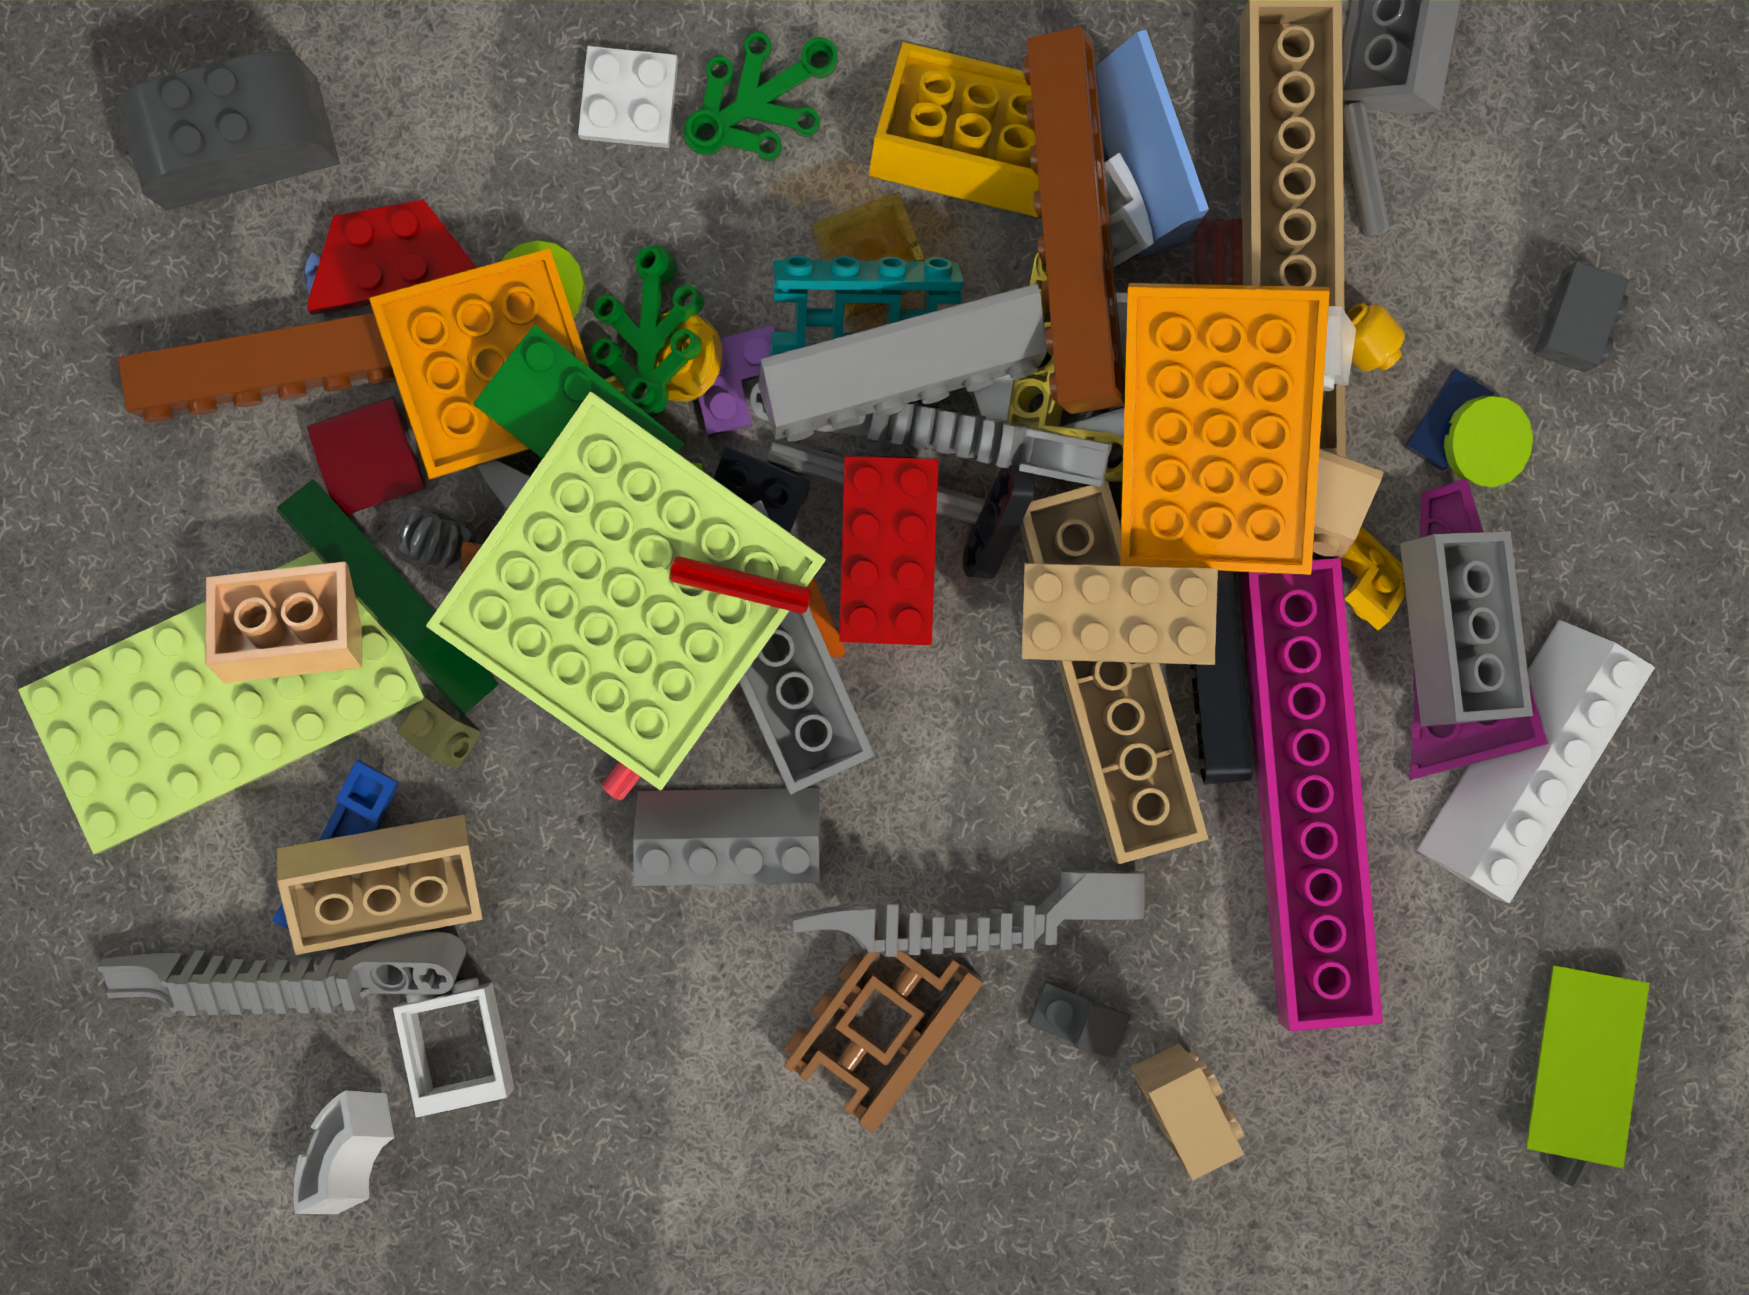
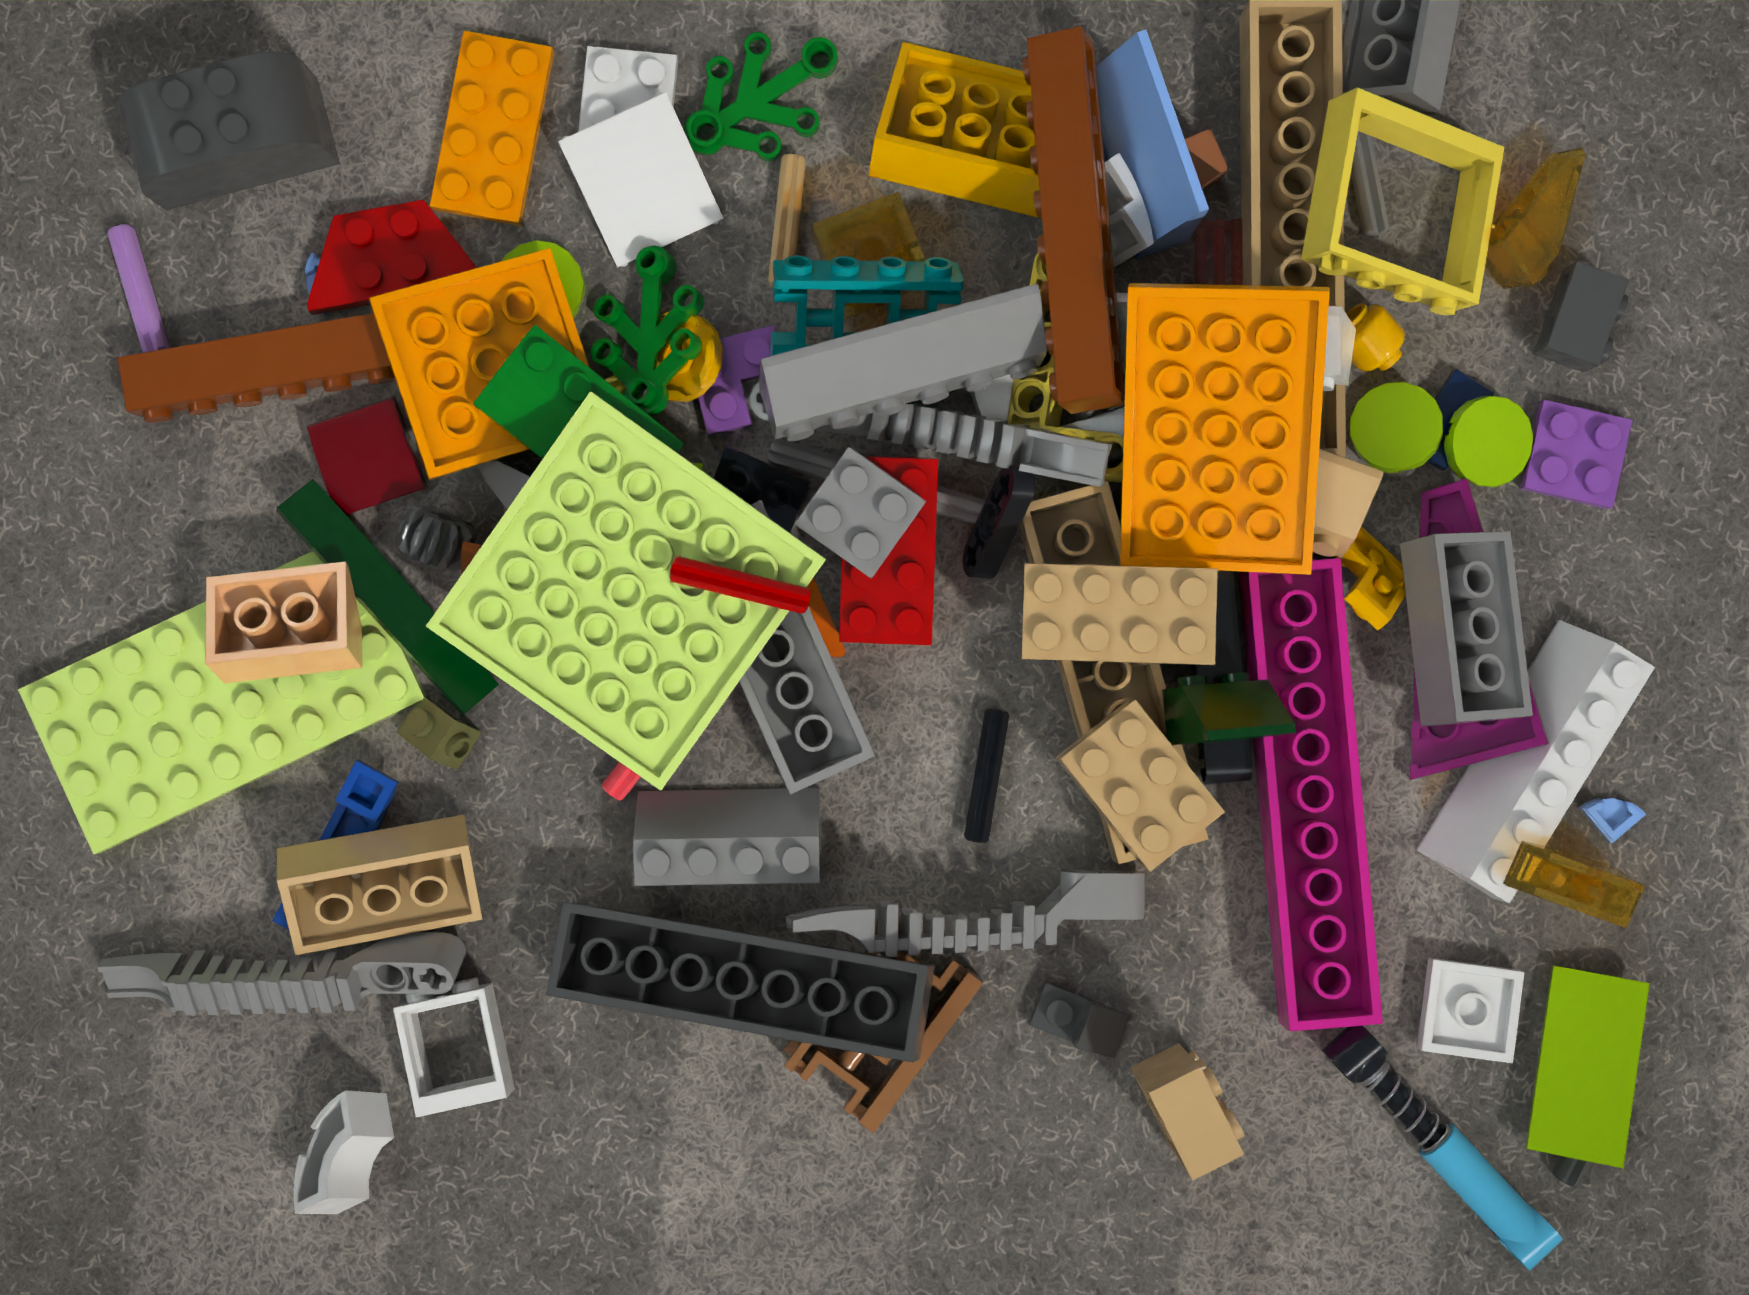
(137, 288): none -> lavender axle
(492, 128): none -> light orange plate
(641, 179): none -> white piece
(741, 981): none -> dark grey brick
(787, 209): none -> tan axle
(860, 512): none -> light grey plate
(986, 775): none -> black axle
(1140, 784): none -> tan brick
(1206, 158): none -> nougat slope
(1223, 710): none -> dark green slope
(1396, 427): none -> lime tile
(1446, 1149): none -> piece
(1470, 1010): none -> white plate
(1473, 210): none -> light yellow window
(1534, 222): none -> clear yellow slope
(1575, 882): none -> clear yellow slope
(1576, 454): none -> medium lavender plate
(1611, 816): none -> light blue tile

